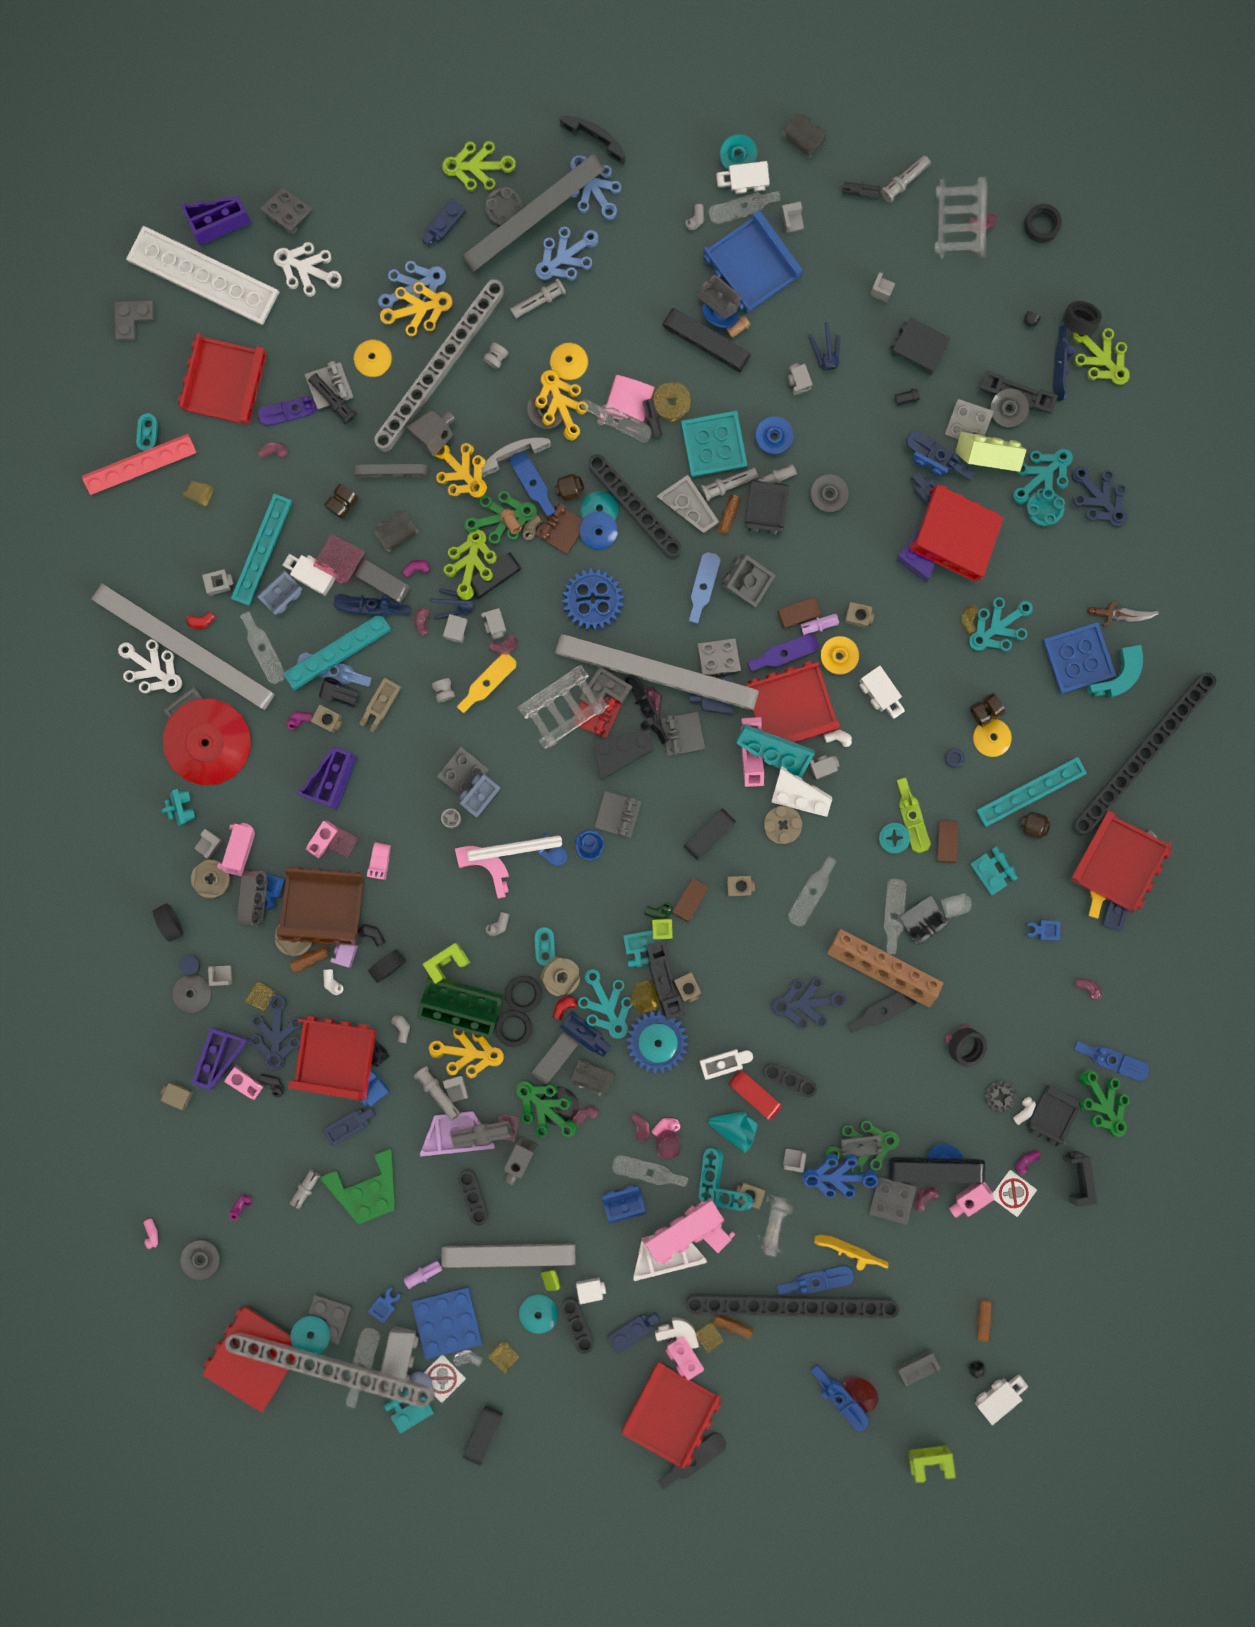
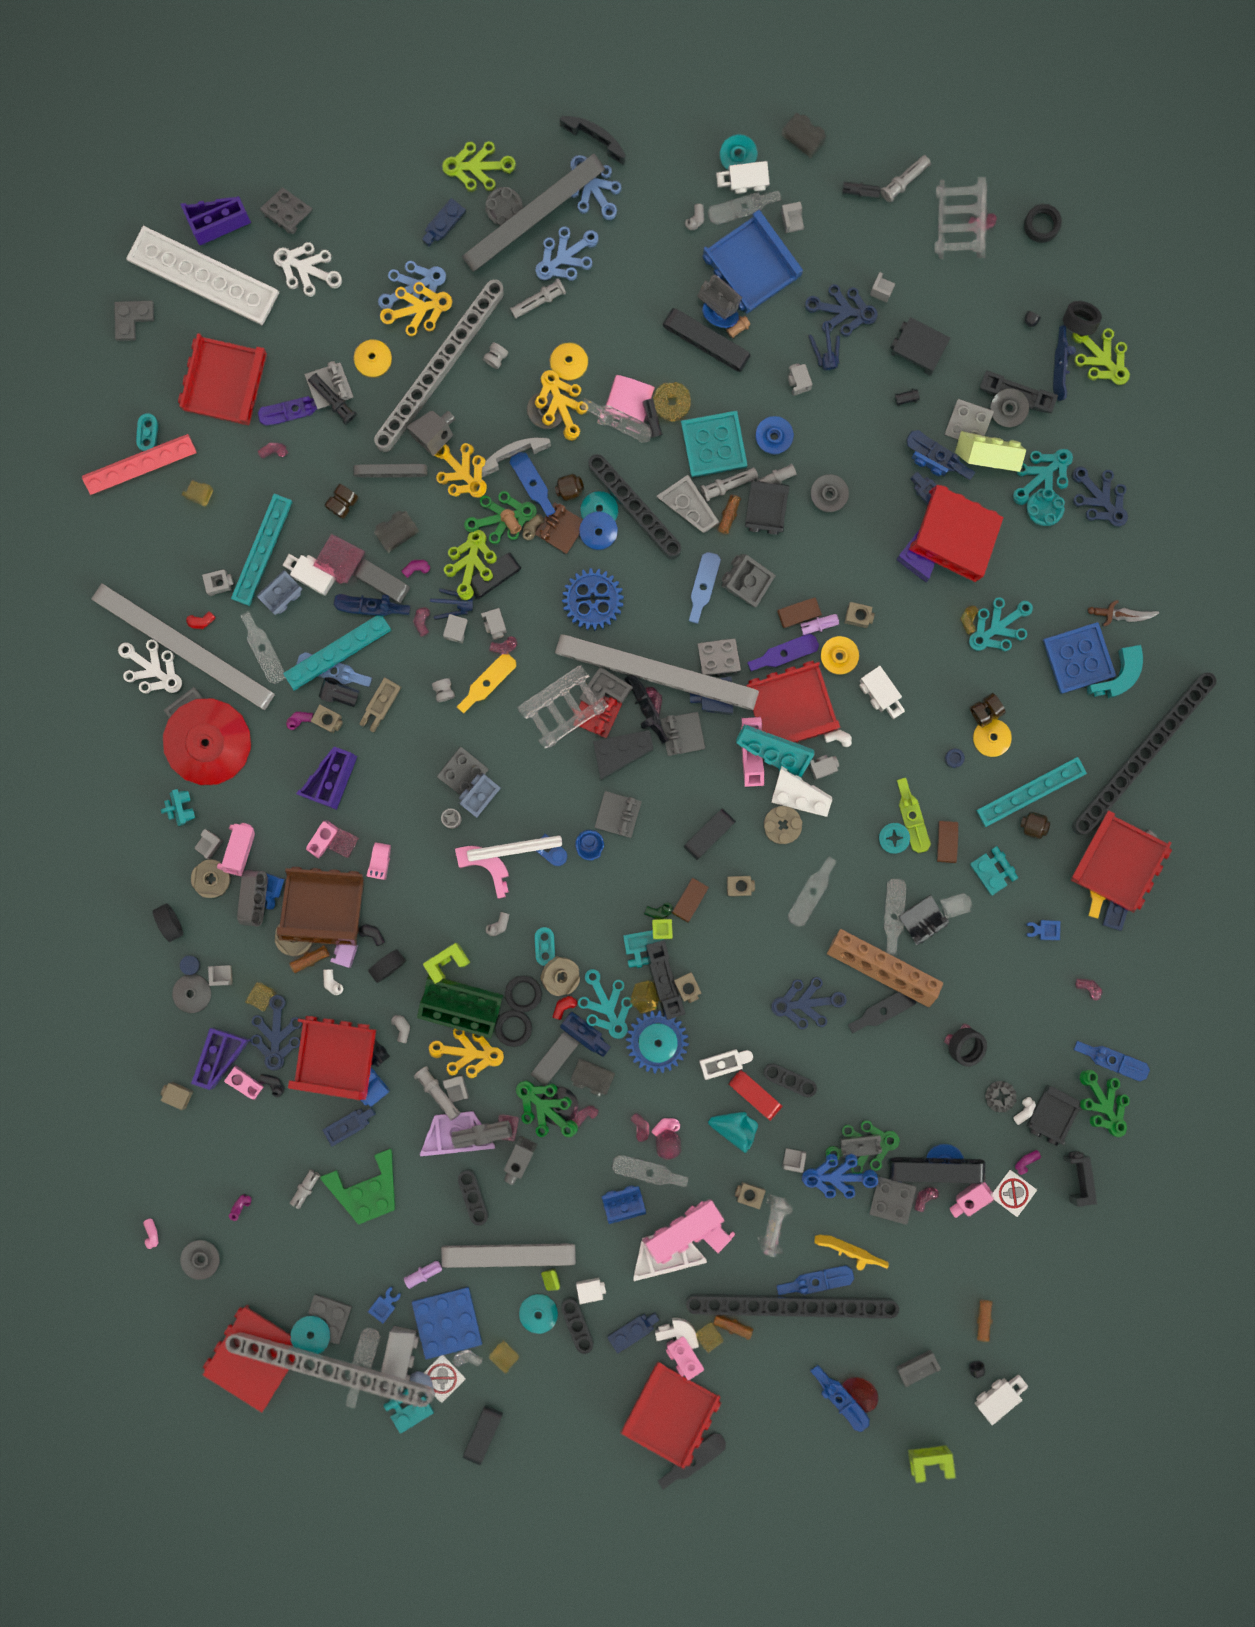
(717, 1192): teal beam -> none
(843, 310): none -> dark blue plant

